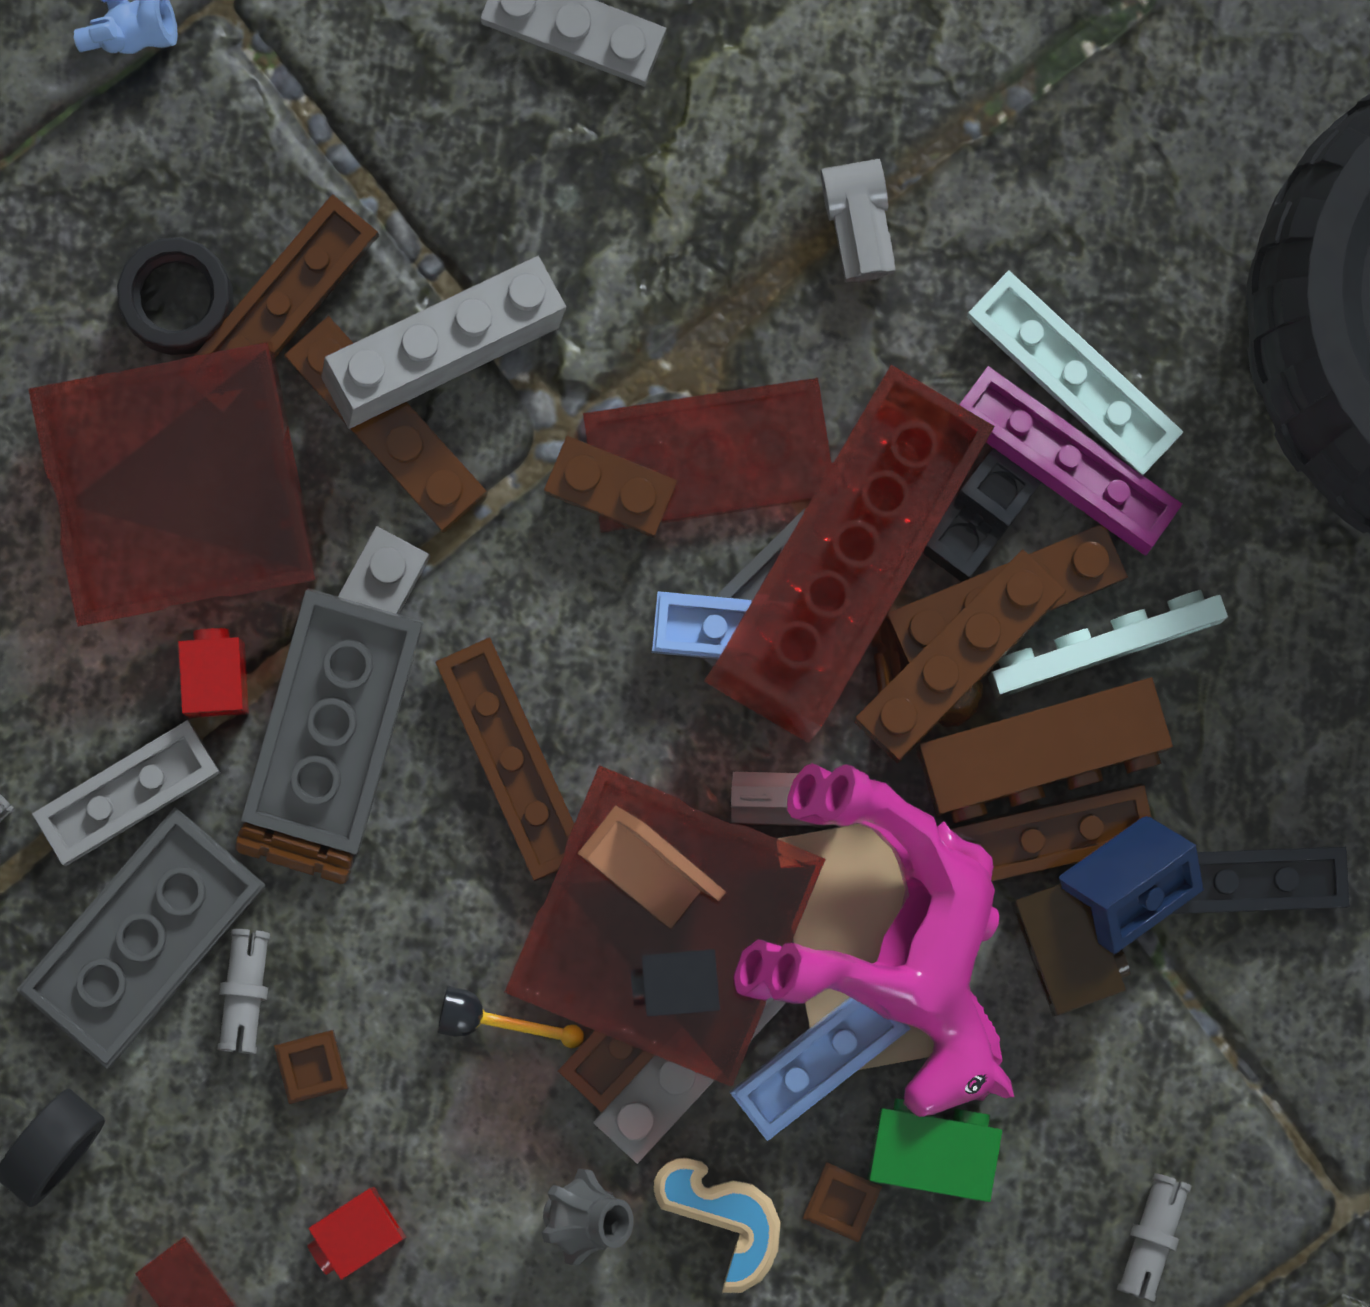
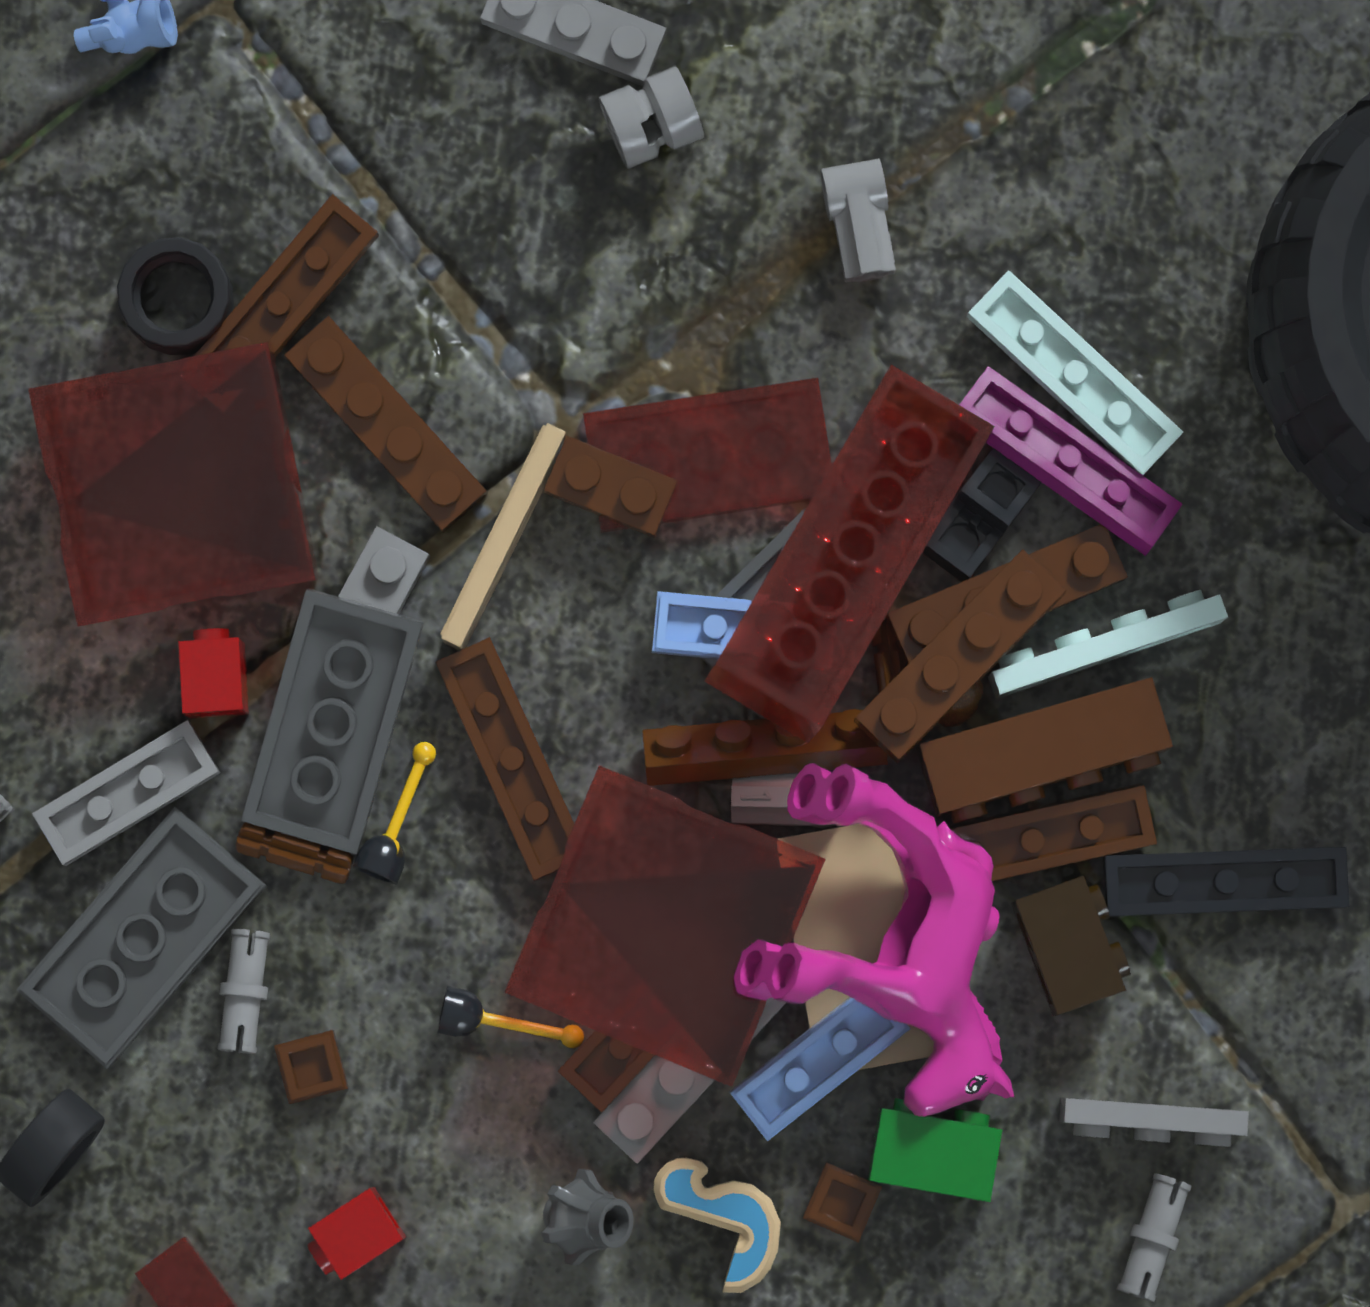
(382, 854): none -> hinge
(443, 342): light grey brick -> none
(503, 538): none -> tan tile
(646, 867): nougat panel -> none
(672, 111): none -> light grey wheel
(677, 983): black brick -> none
(753, 749): none -> reddish brown plate
(1135, 881): dark blue panel -> none
(1153, 1121): none -> light grey plate

